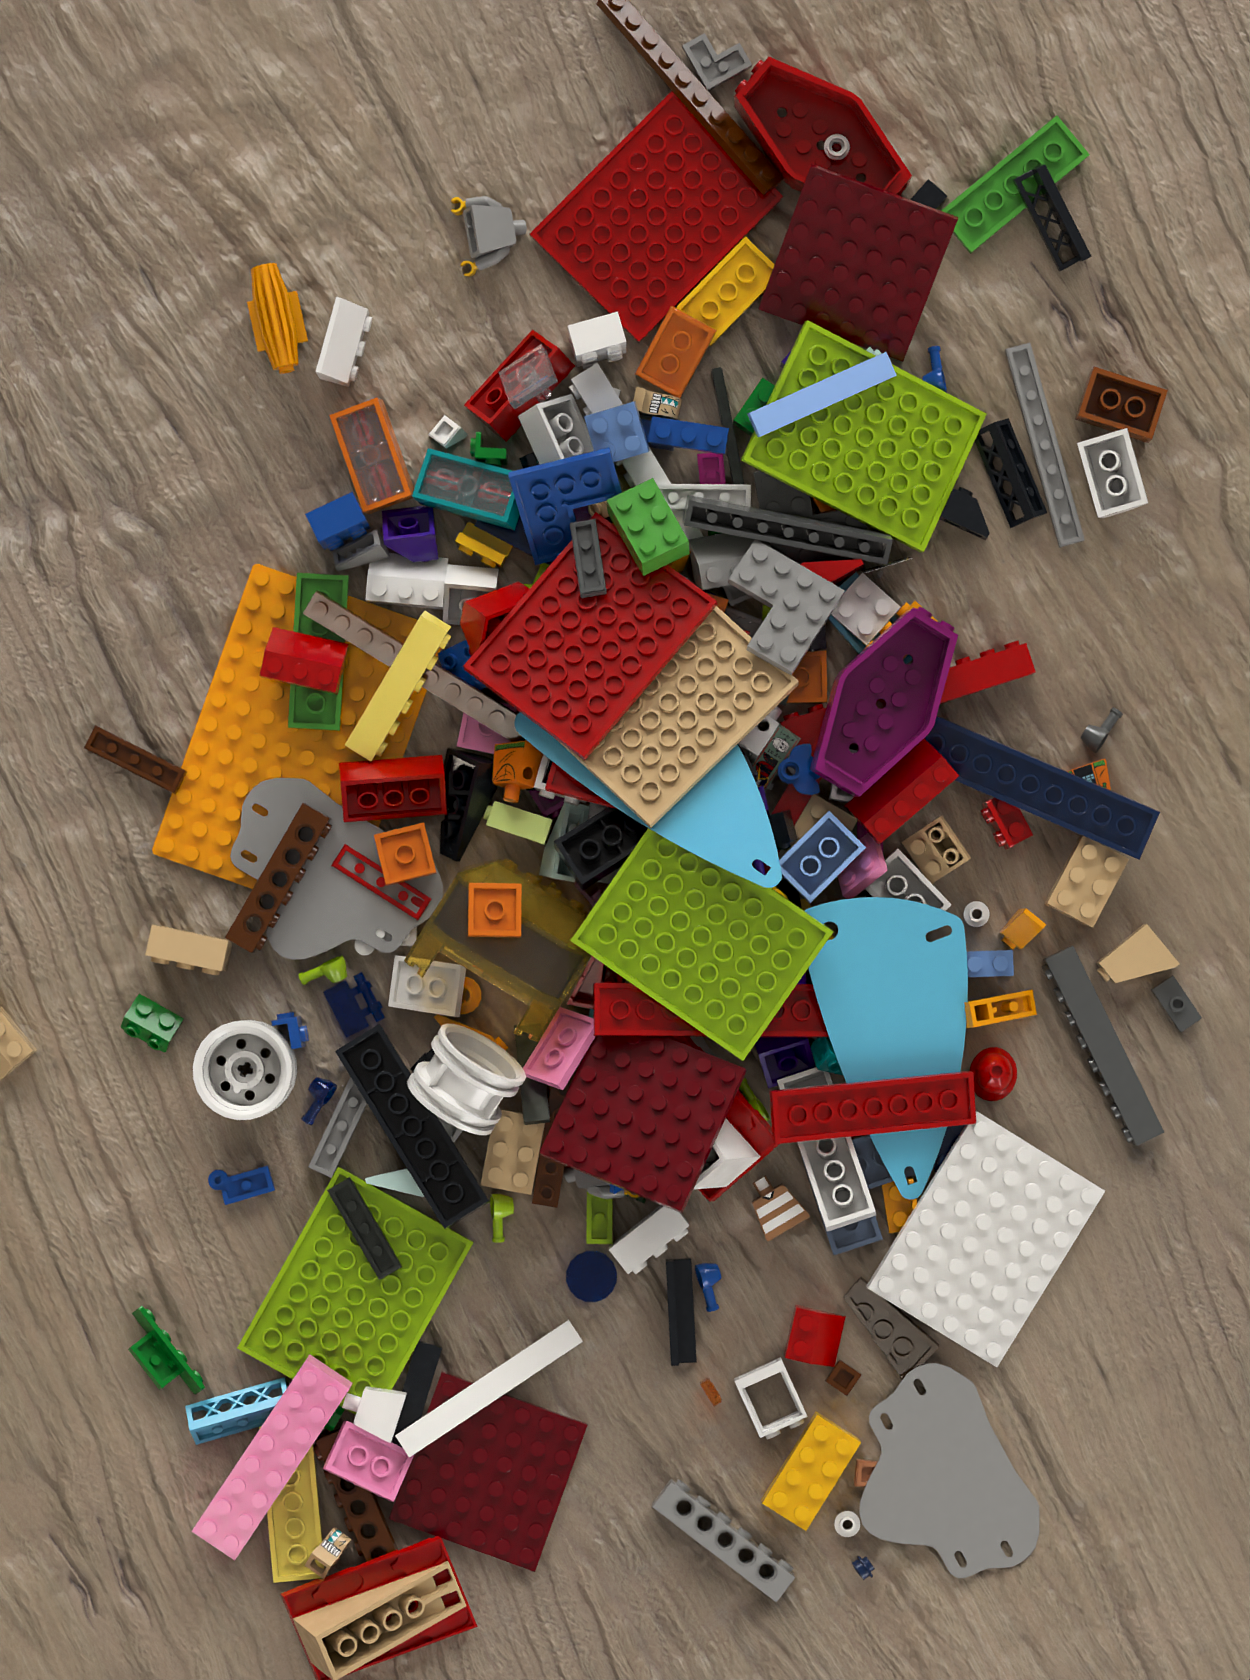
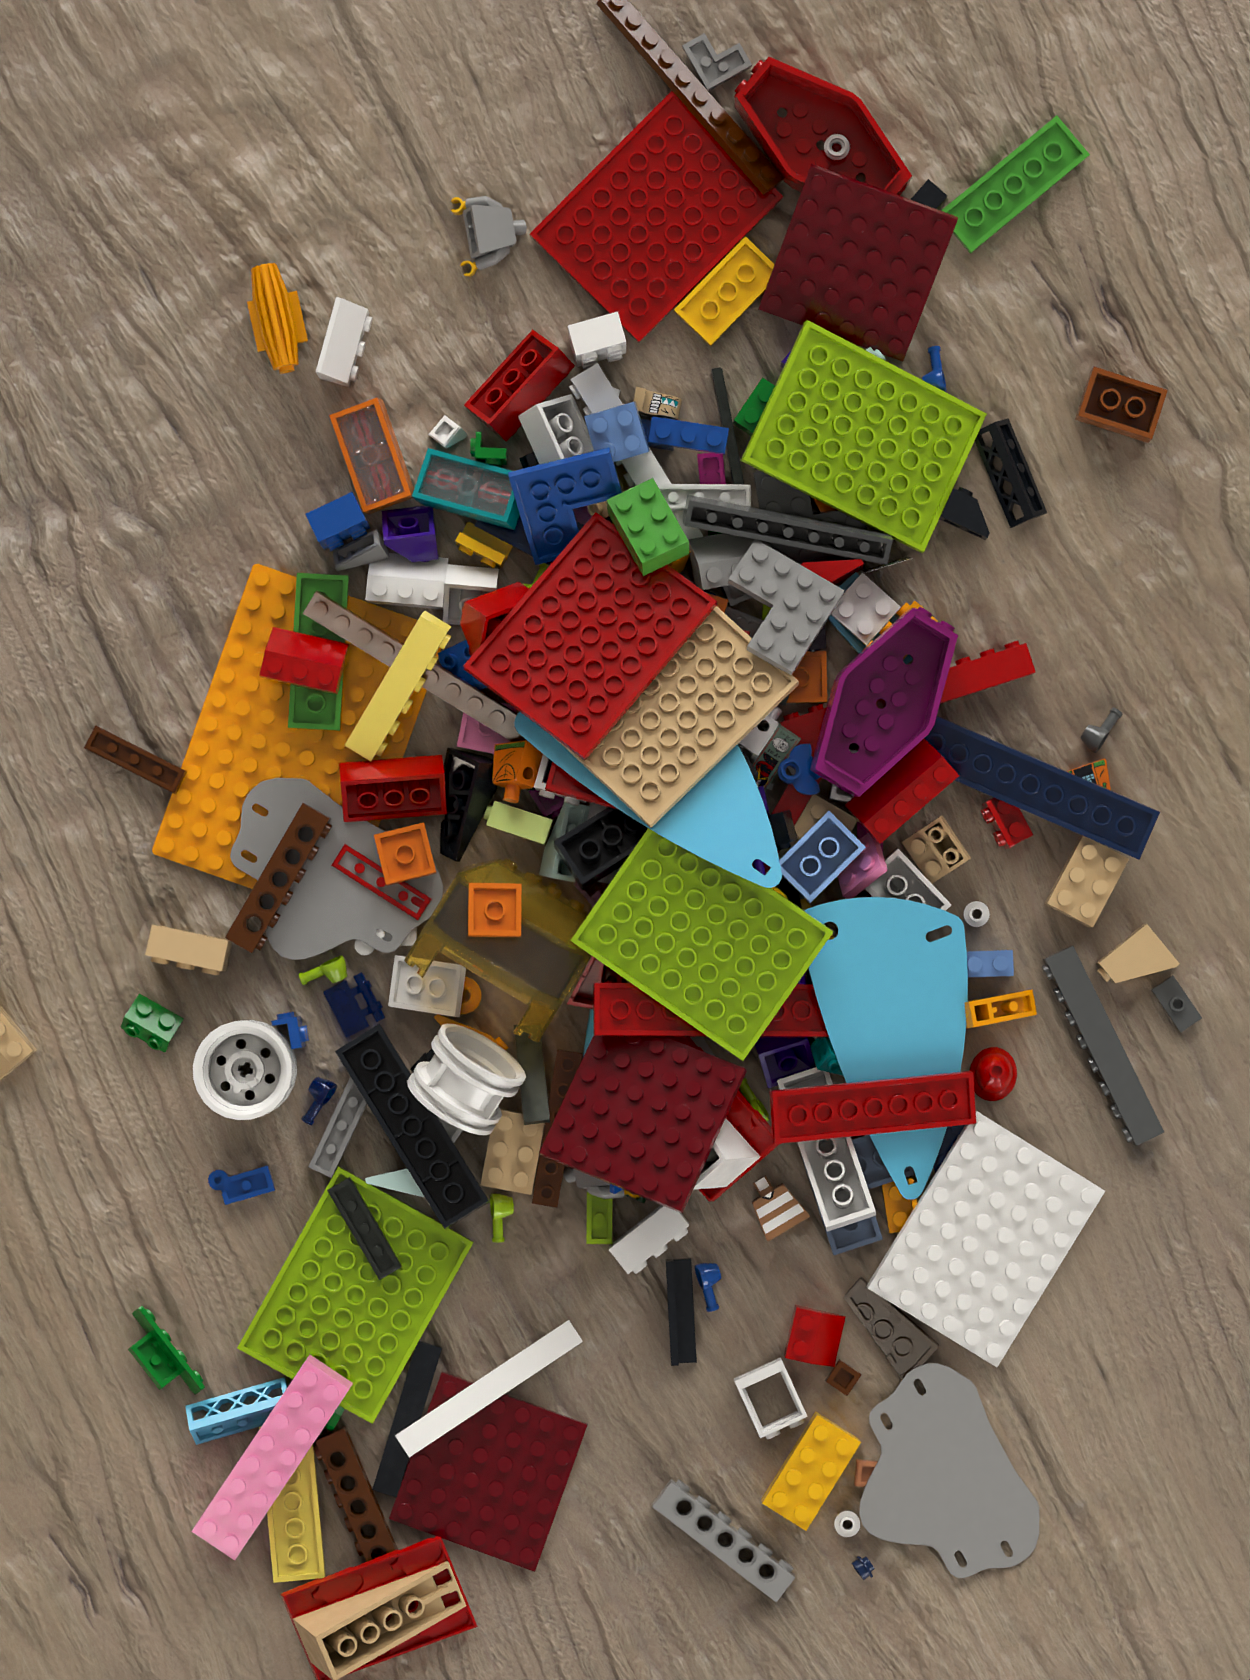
(328, 1552): tan leg -> none
(368, 1461): bright pink plate -> none
(377, 1410): white torso -> none
(528, 377): clear tile -> none
(560, 1049): bright pink plate -> none
(588, 558): dark grey tile -> none
(591, 1276): clear blue tile -> none
(675, 352): orange tile -> none
(711, 1391): clear orange tile -> none
(821, 394): light blue tile -> none
(1021, 929): light orange slope -> none
(1044, 445): light grey tile -> none
(1060, 212): black fence -> none
(1112, 473): white slope -> none

